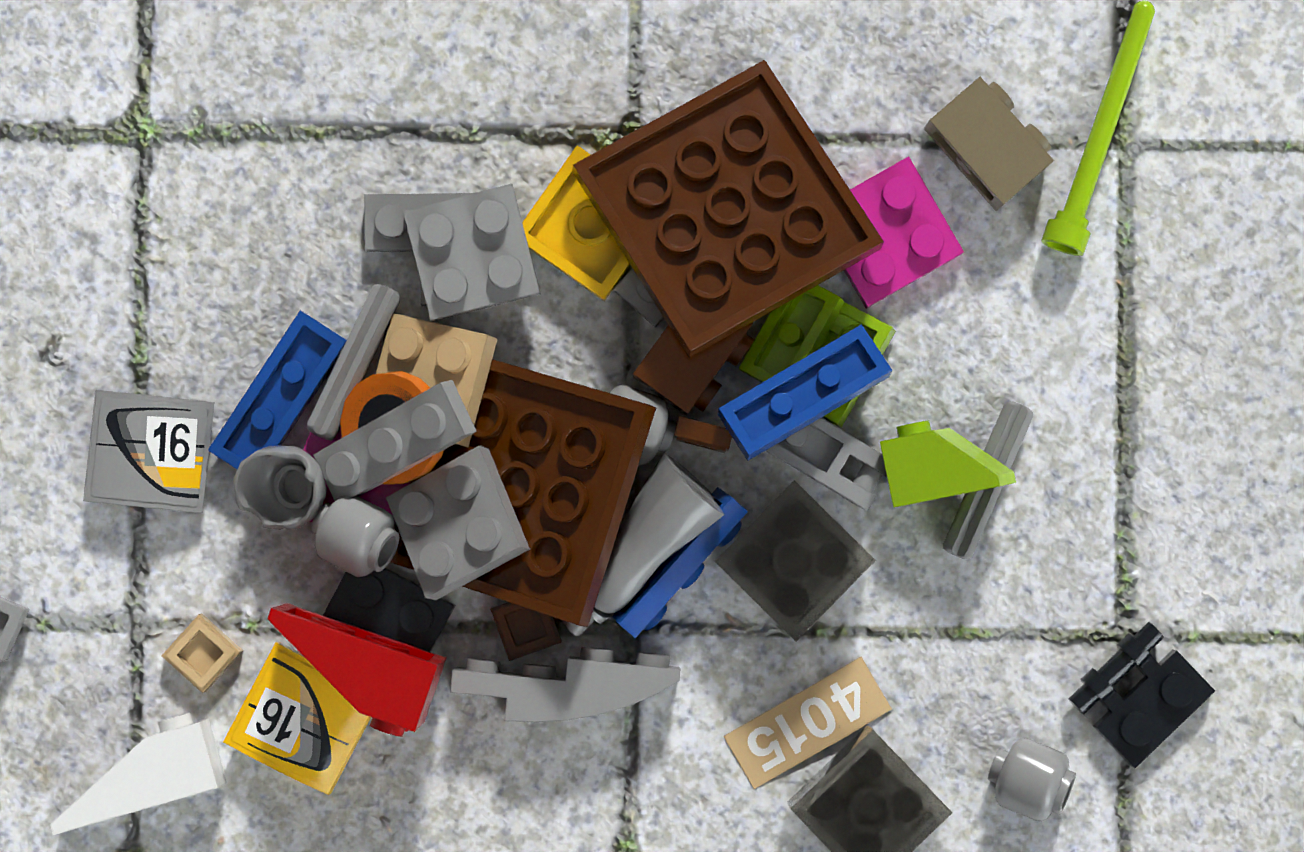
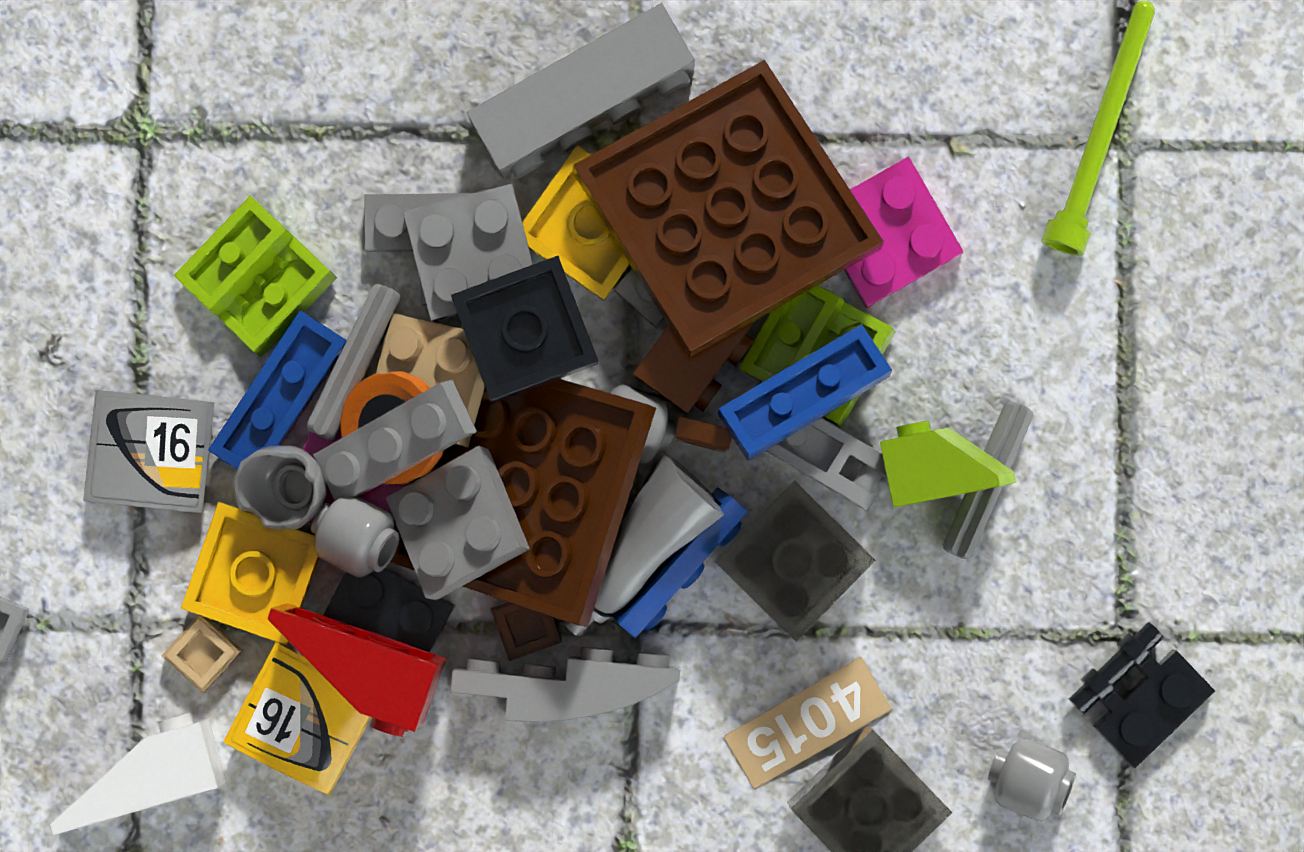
(250, 571): none -> yellow plate
(255, 276): none -> lime slope
(524, 329): none -> black plate
(583, 91): none -> light grey brick
(990, 142): dark tan brick -> none

